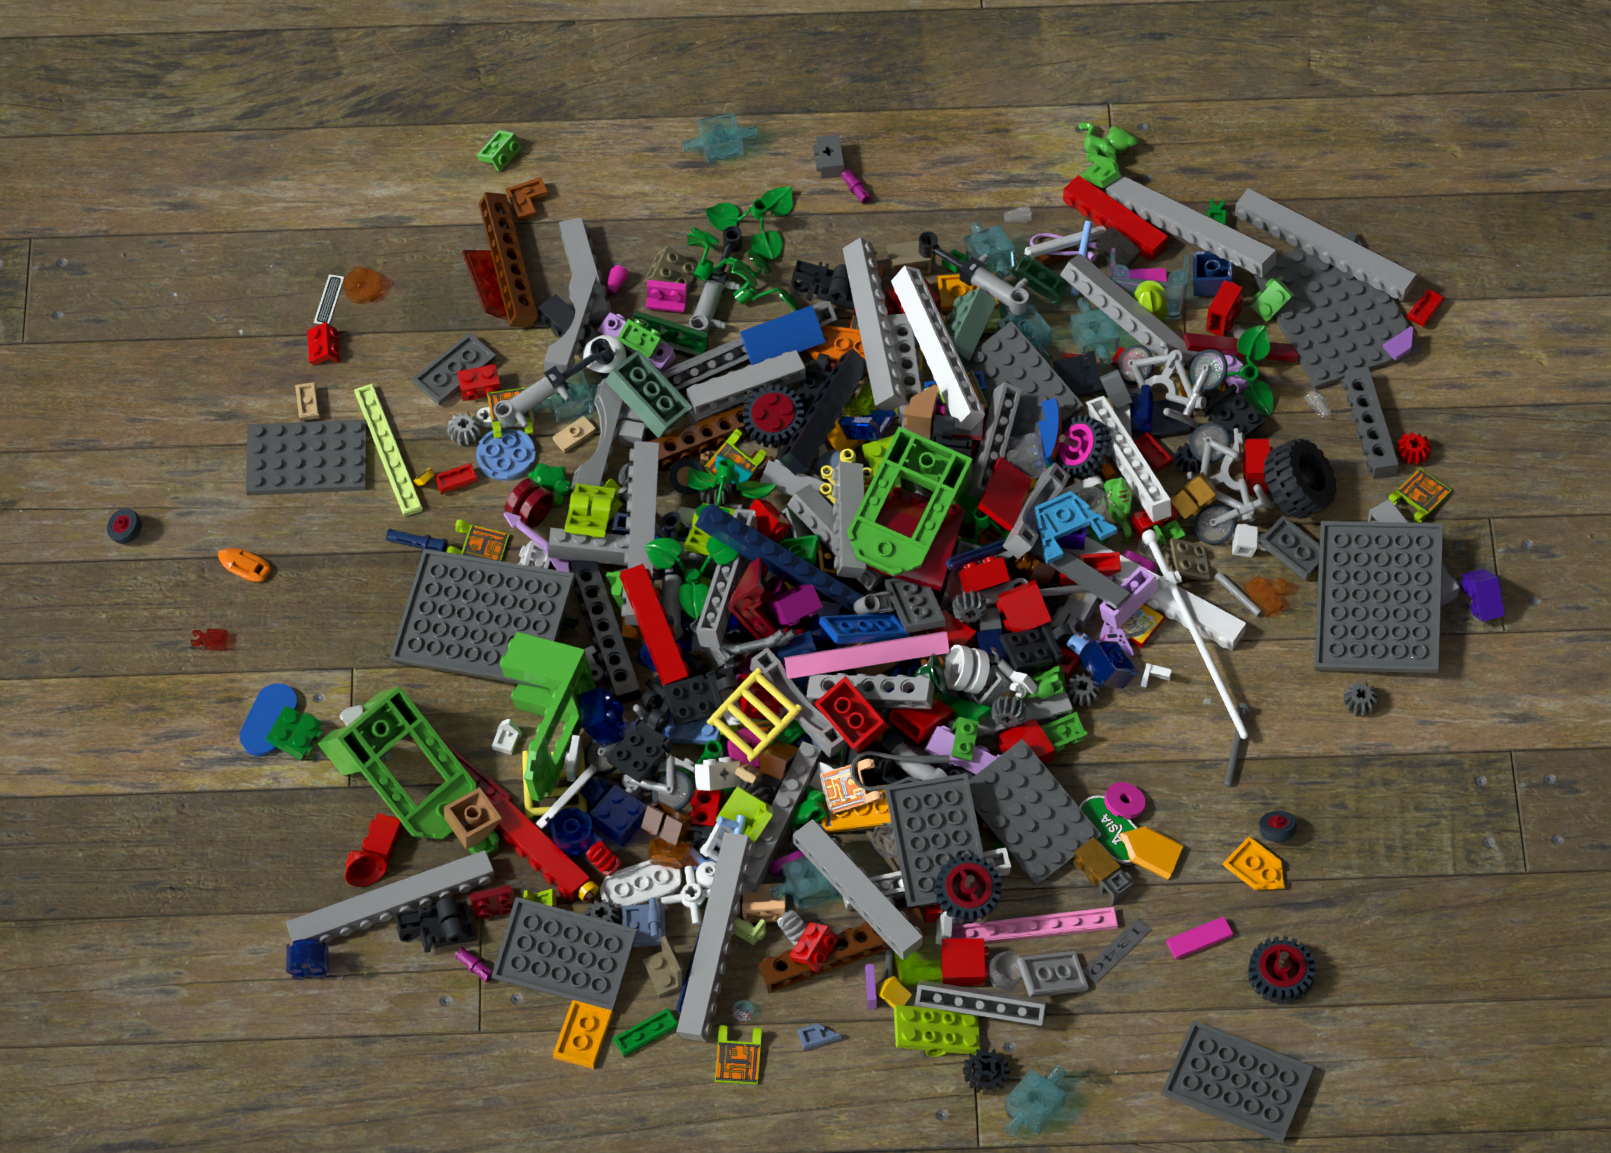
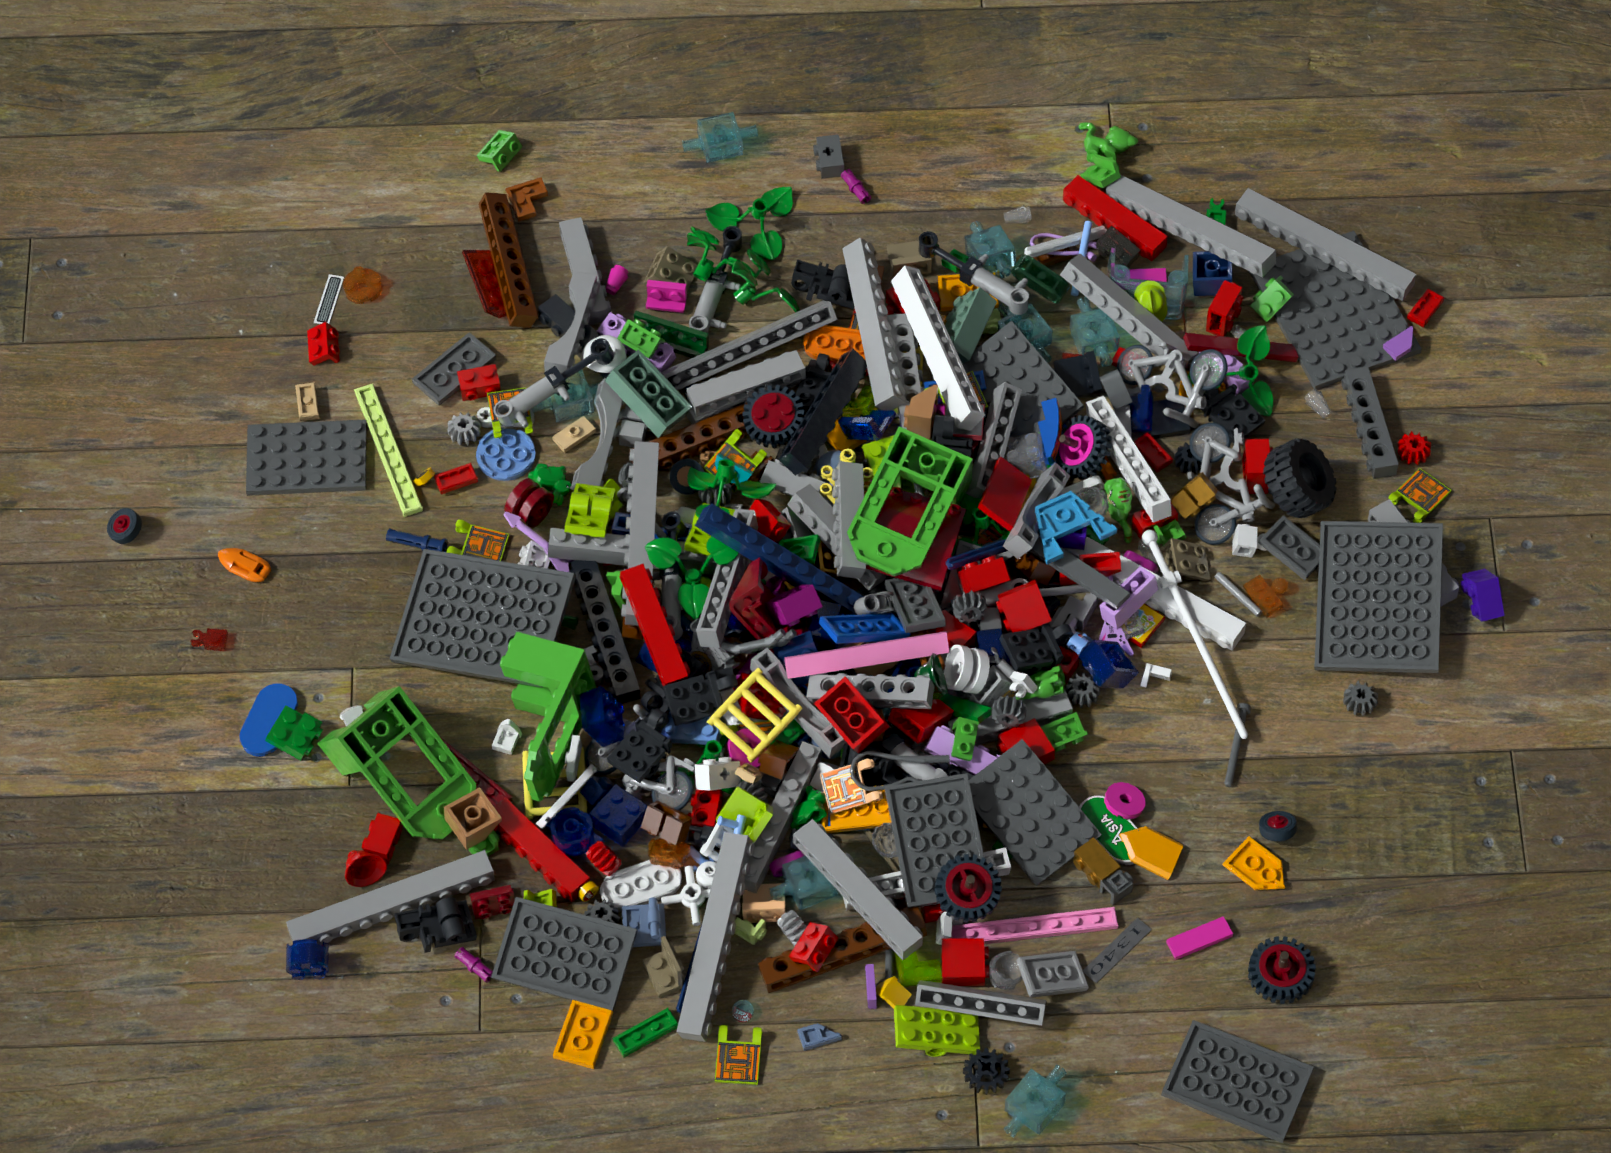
(783, 334): blue tile -> none

